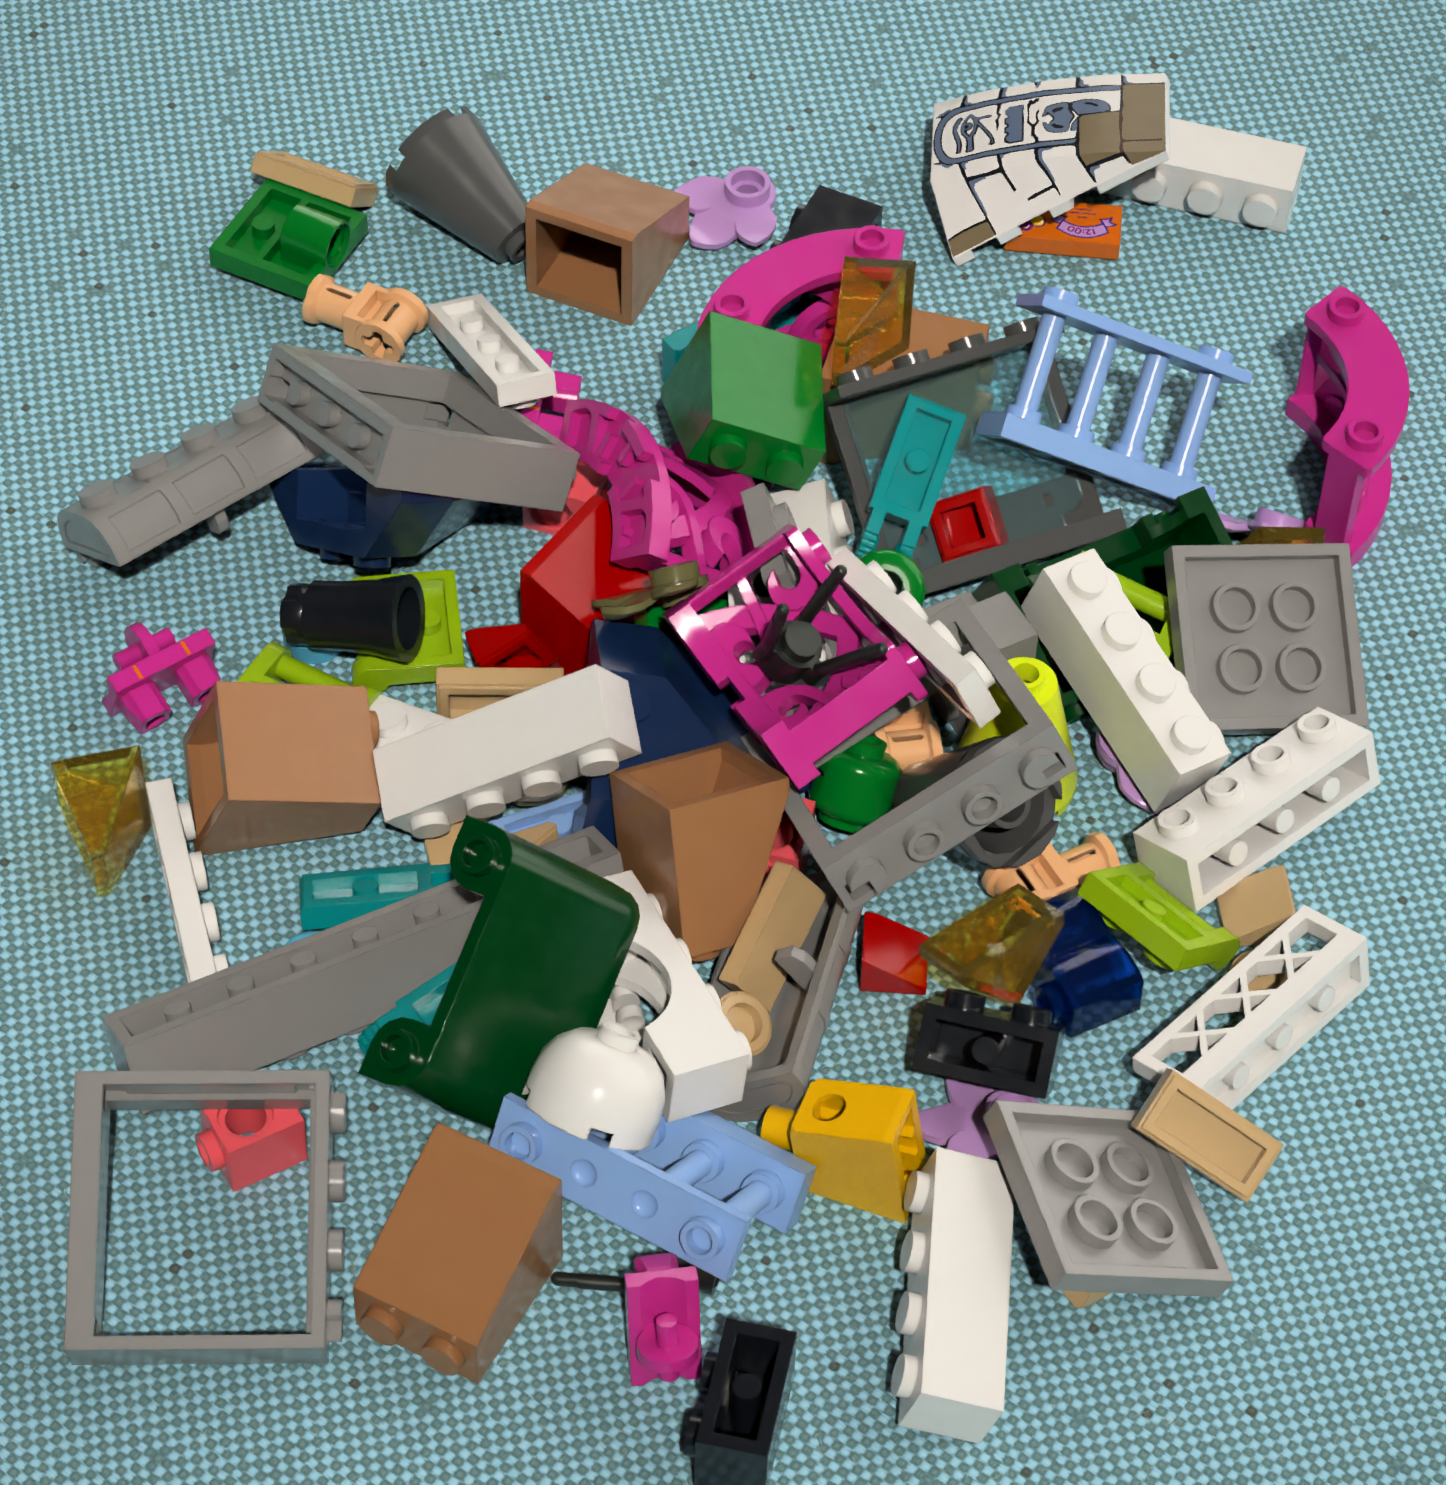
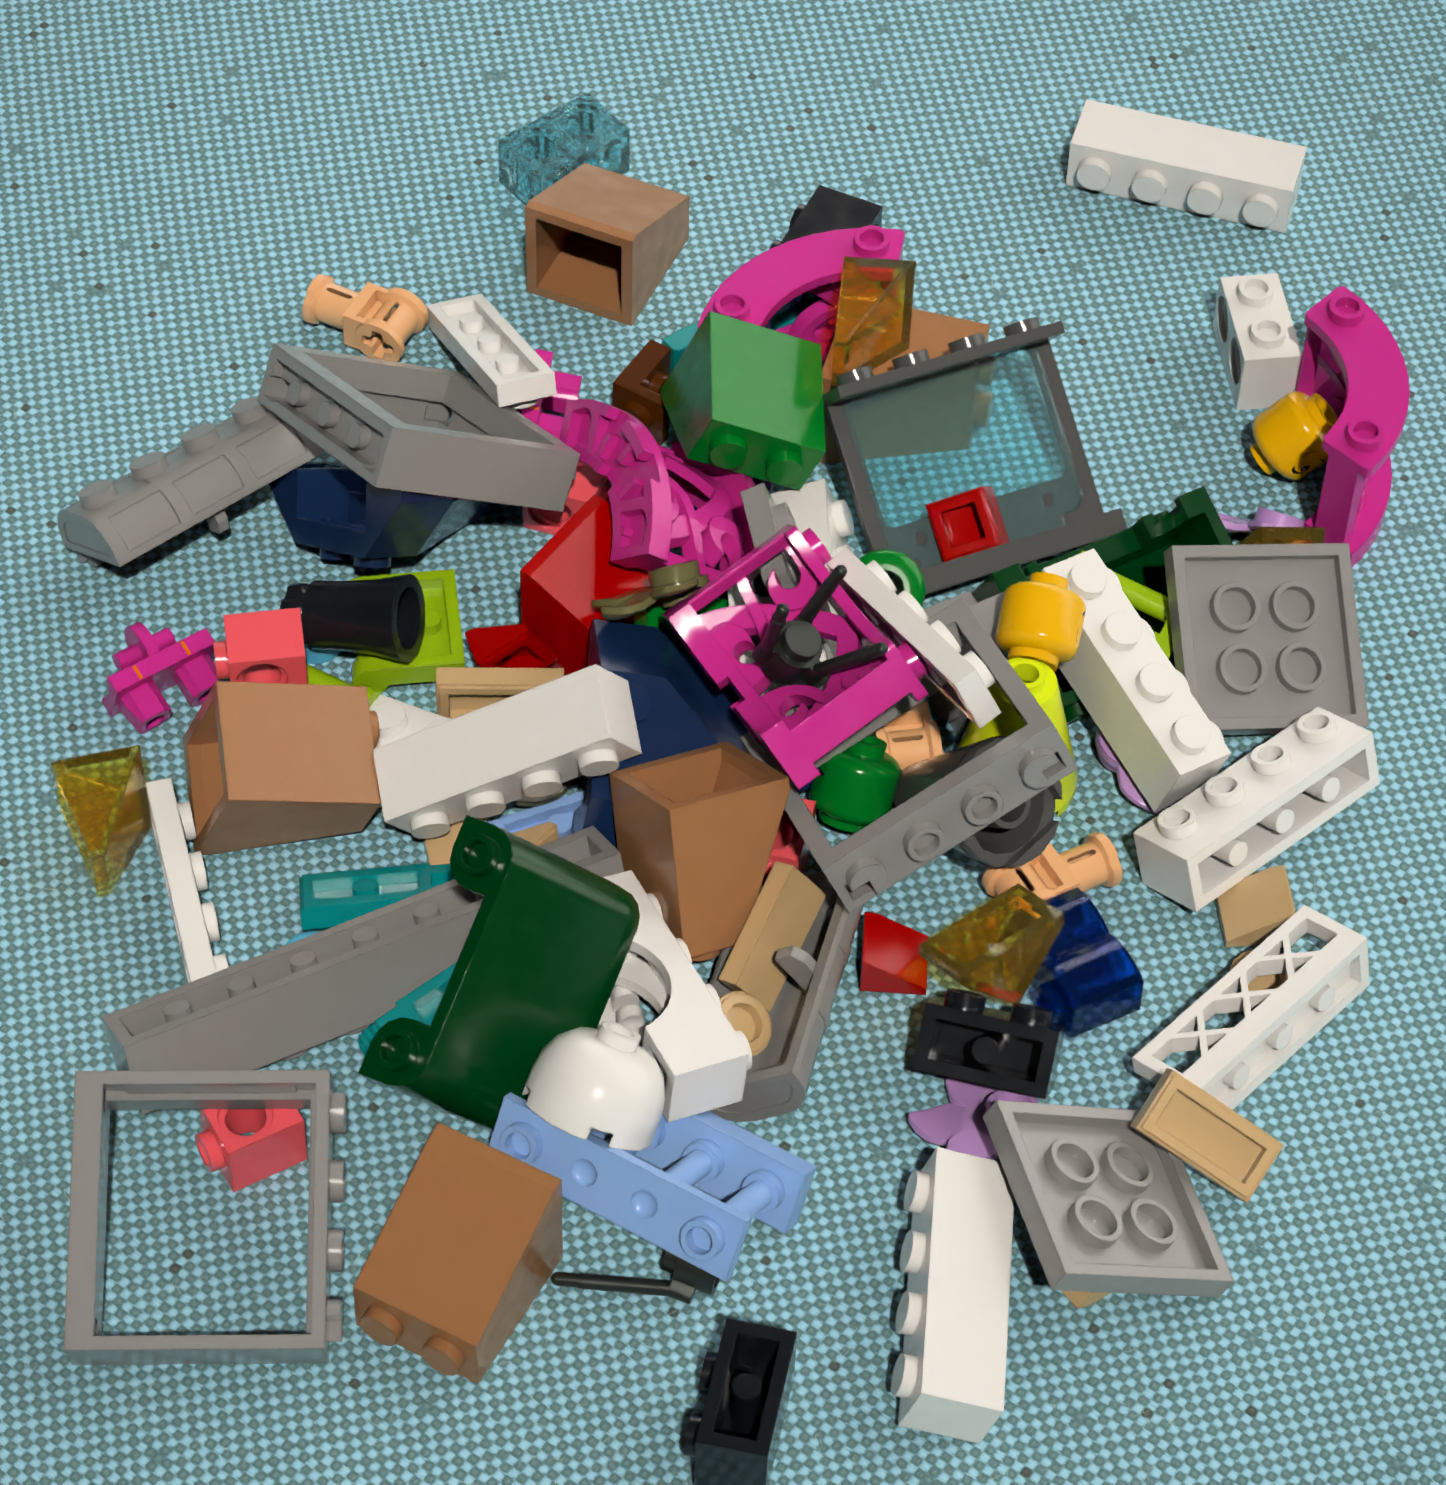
(262, 648): none -> coral brick
(287, 238): green plate -> none
(315, 178): tan tile -> none
(462, 184): dark grey cone -> none
(560, 143): none -> clear light blue brick
(639, 389): none -> reddish brown bracket
(662, 1320): dark pink hips -> none
(731, 208): lavender plate -> none
(859, 1139): yellow torso -> none
(911, 472): teal hinge -> none
(1039, 146): wedge -> none
(1041, 620): none -> yellow head
(1072, 442): light blue fence -> none
(1082, 232): orange tile -> none
(1156, 919): lime plate -> none
(1256, 340): none -> white brick
(1292, 435): none -> yellow head

